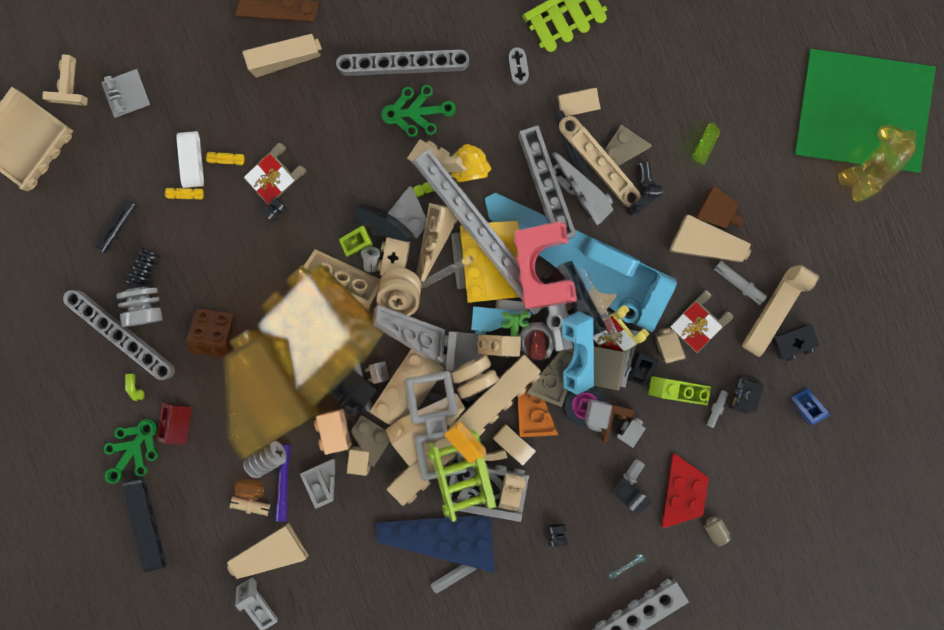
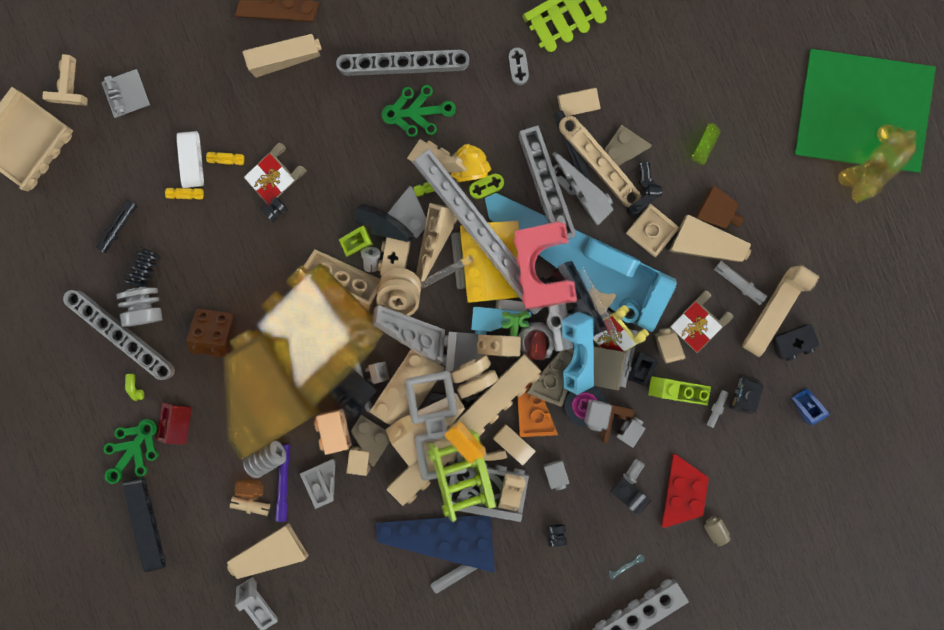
(484, 182): none -> lime beam
(556, 475): none -> light grey brick
(652, 230): none -> tan plate

